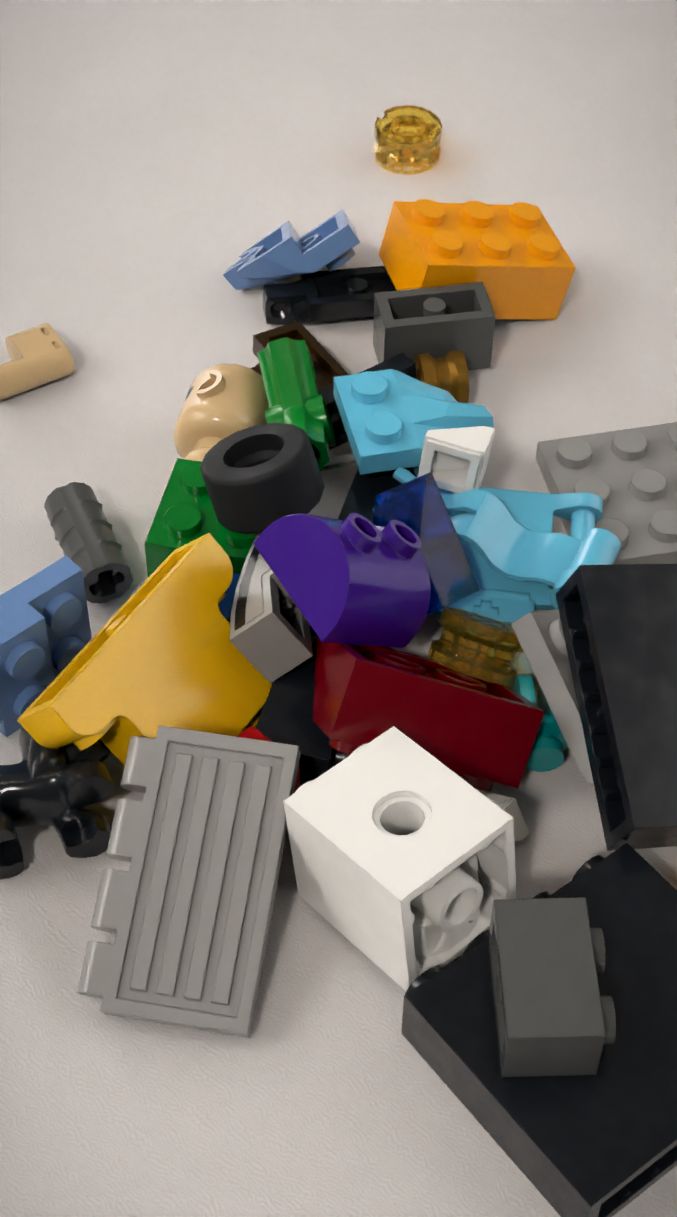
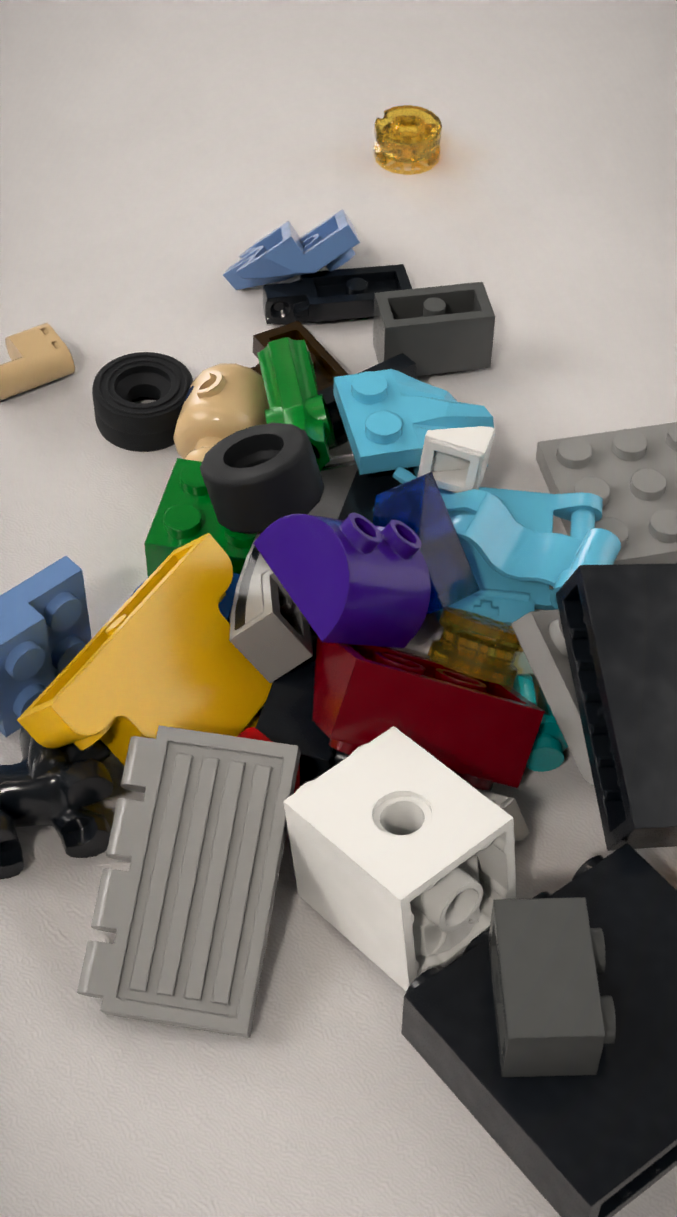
(88, 541): dark grey axle -> none
(136, 378): none -> black tyre
(445, 373): pearl gold wheel -> none
(480, 242): light orange brick -> none

